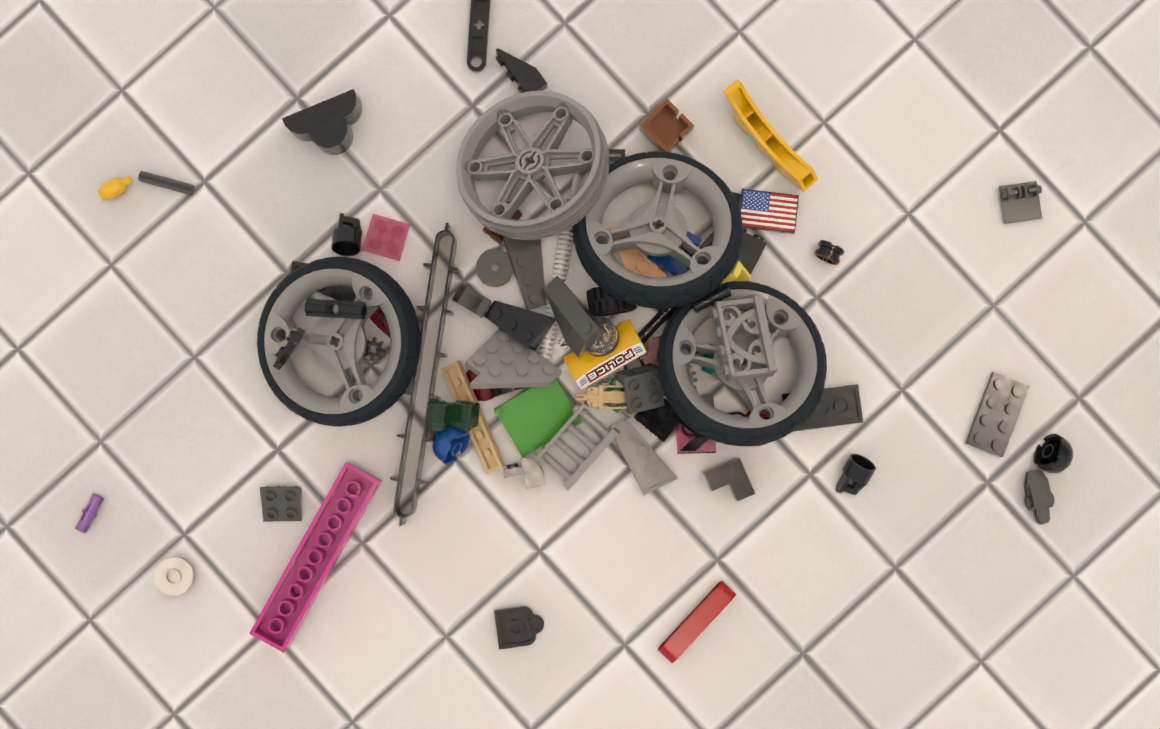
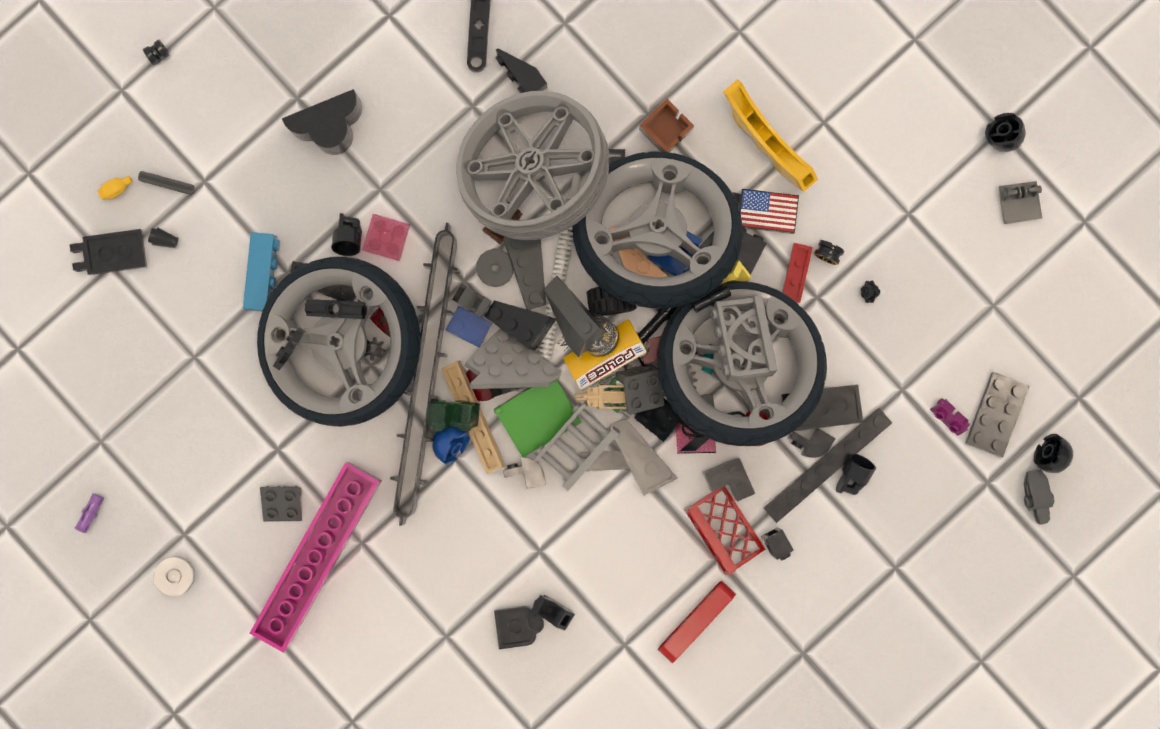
(110, 252): none -> black tile
(156, 52): none -> black wheel
(162, 238): none -> black cone
(260, 270): none -> dark azure brick
(468, 326): none -> blue plate
(552, 612): none -> black brick
(607, 461): none -> piece
(710, 538): none -> red fence
(777, 544): none -> black brick
(797, 271): none -> red plate
(815, 447): none -> black brick
(827, 465): none -> black plate
(870, 291): none -> black plant
(956, 423): none -> magenta hinge
(1005, 132): none -> black cylinder

